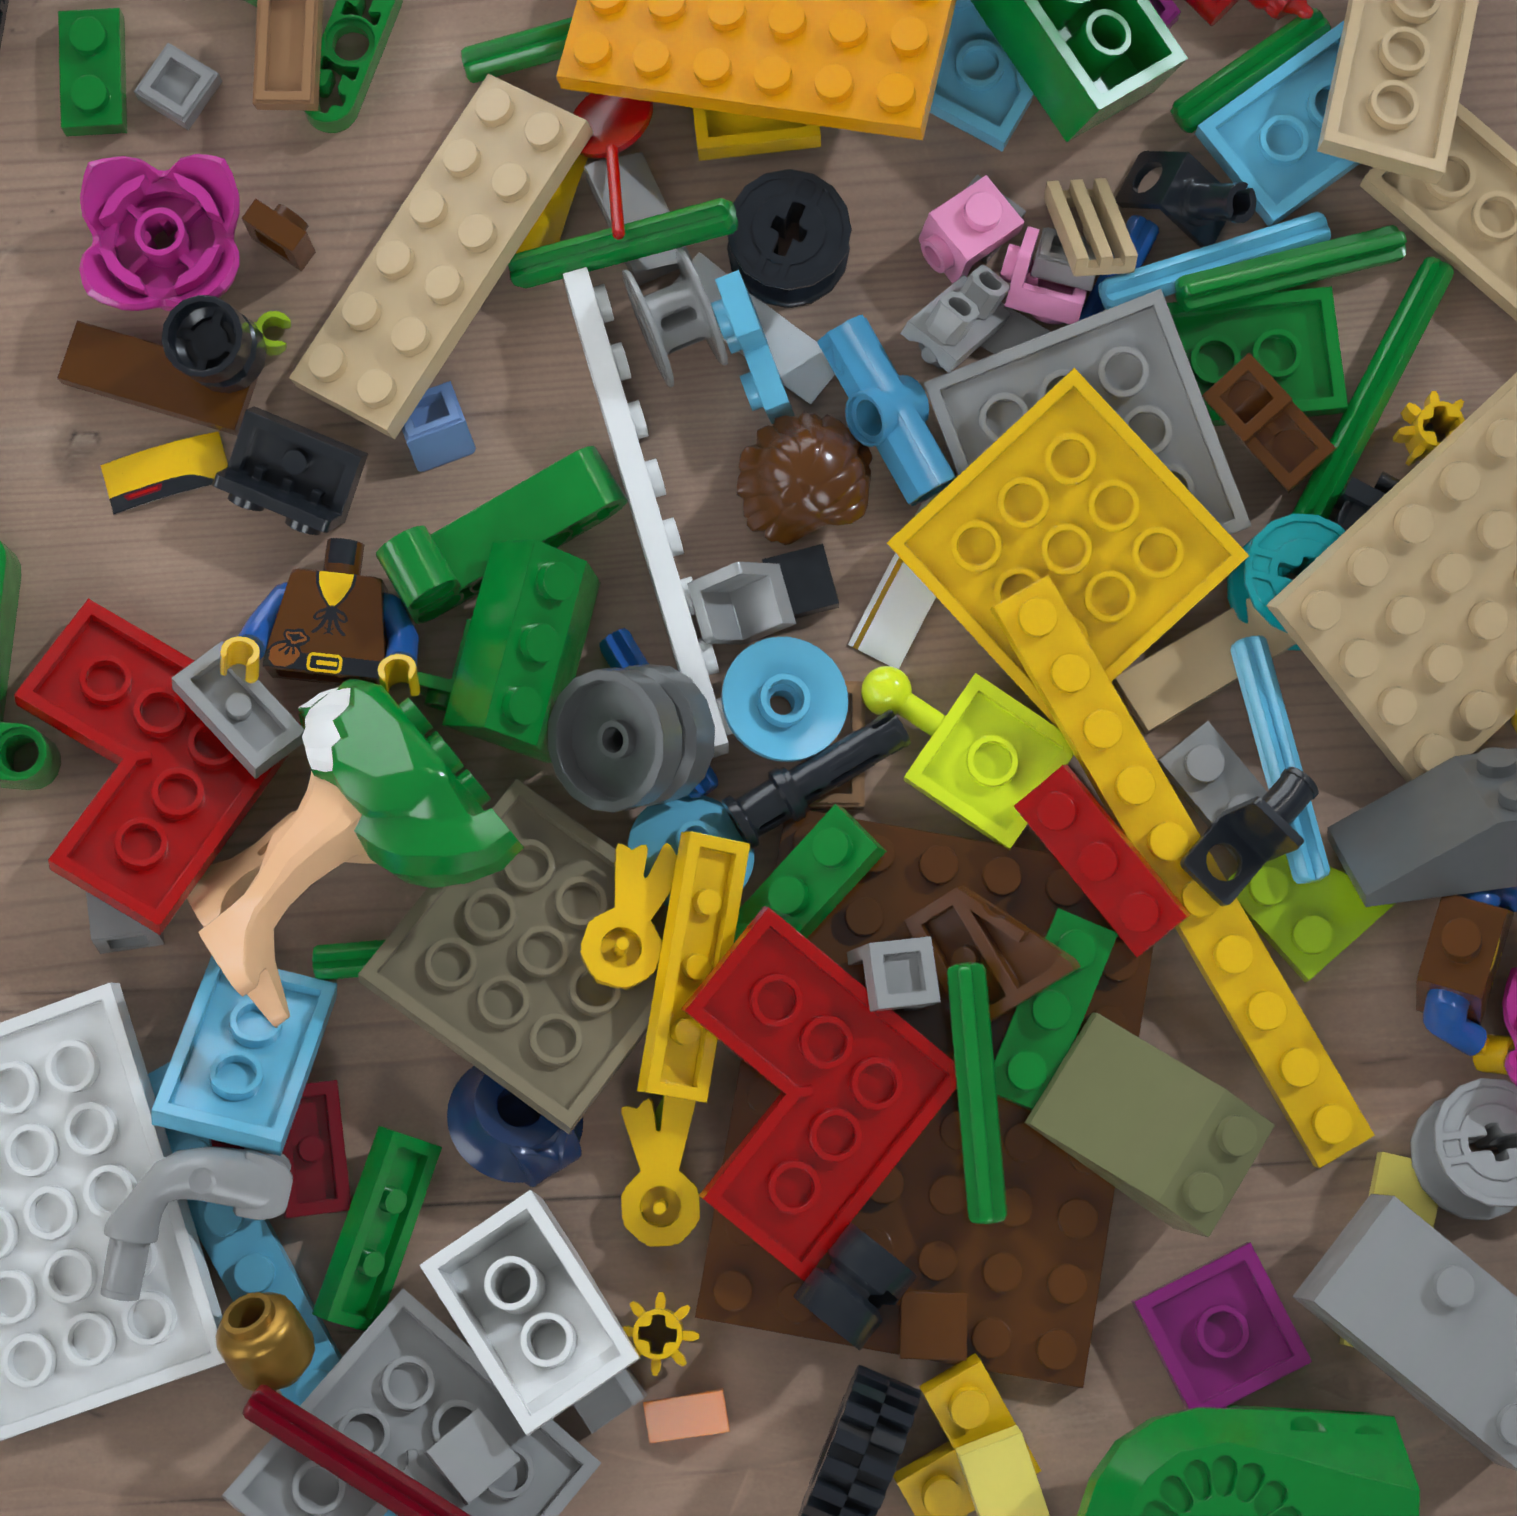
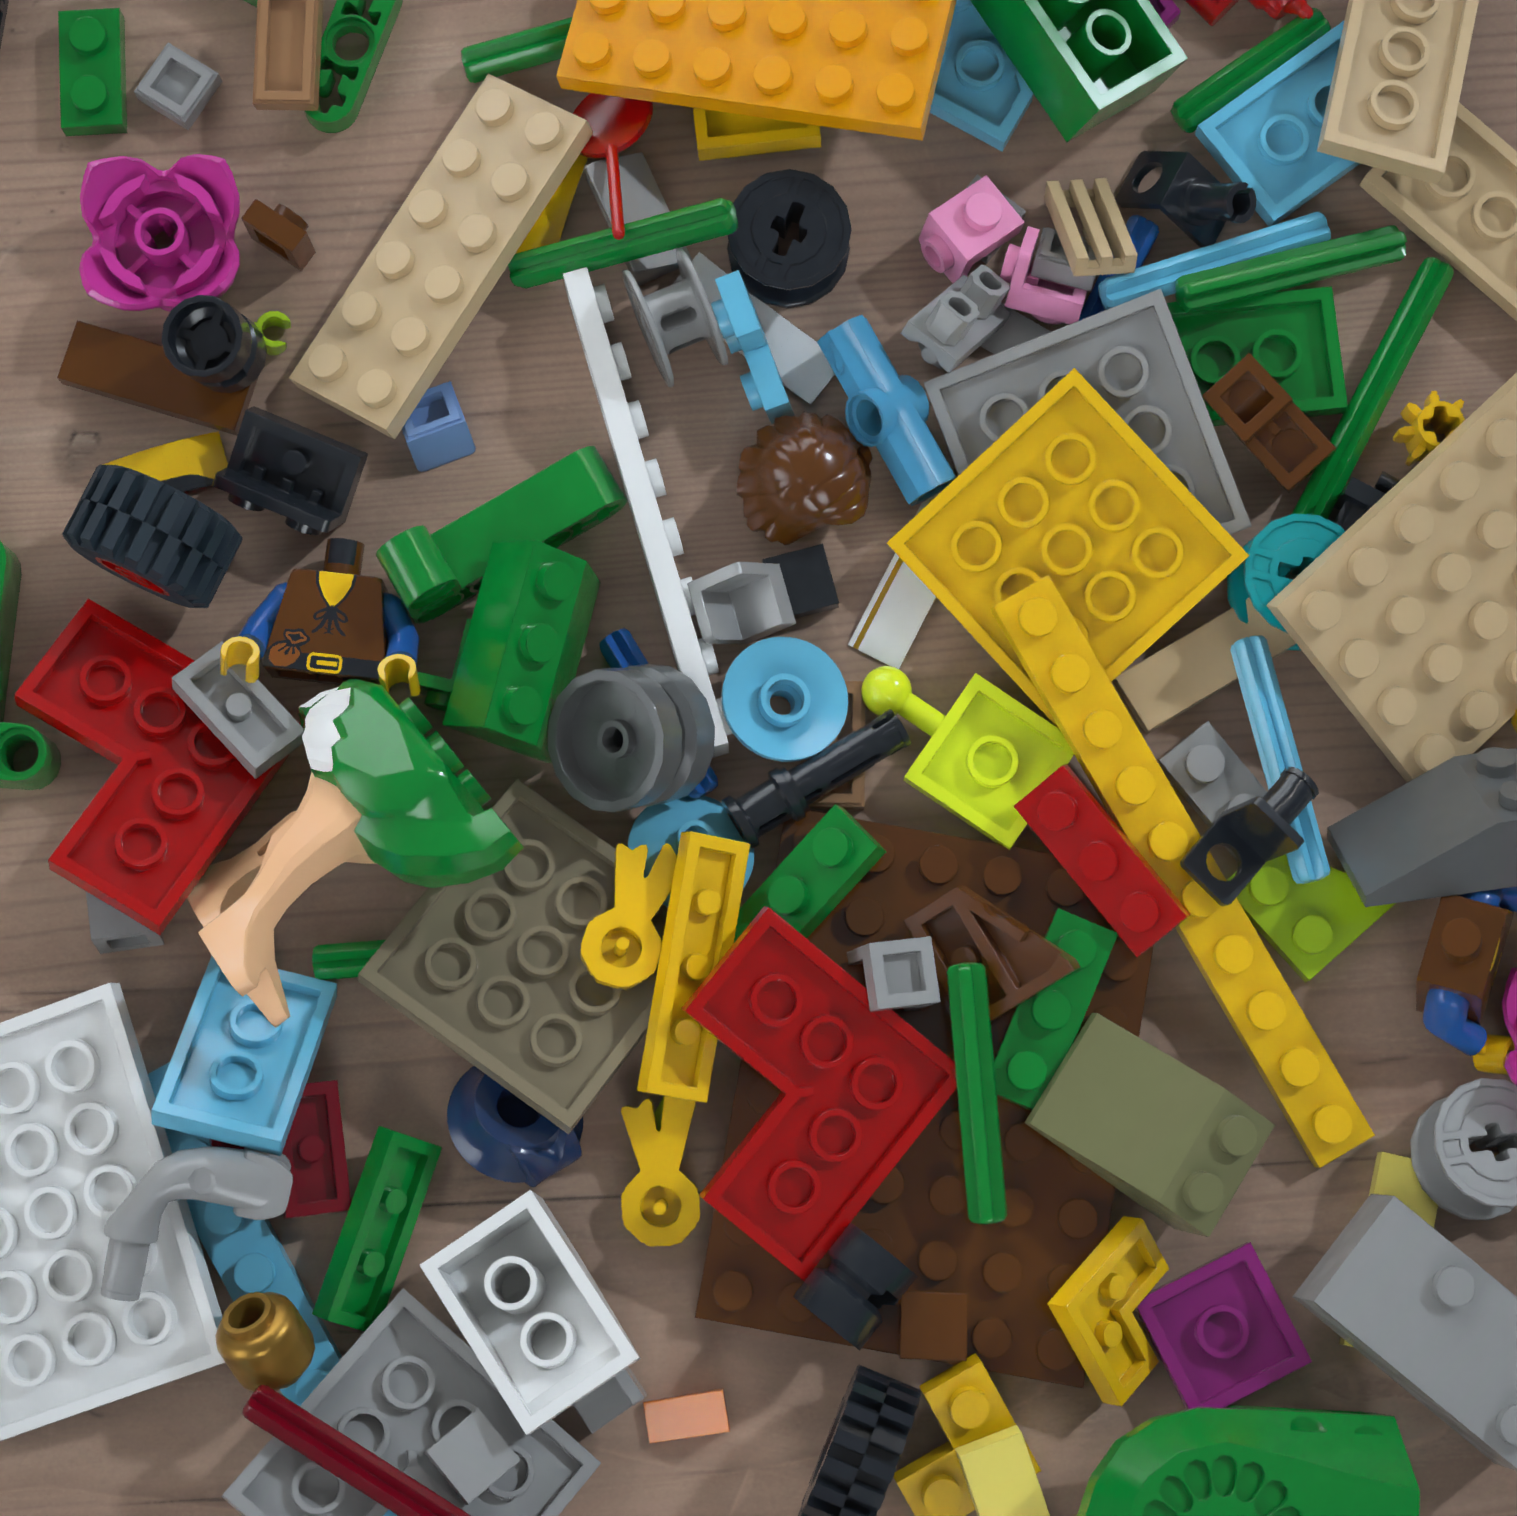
(152, 536): none -> black wheel
(673, 1320): yellow gear -> none
(1098, 1309): none -> yellow plate

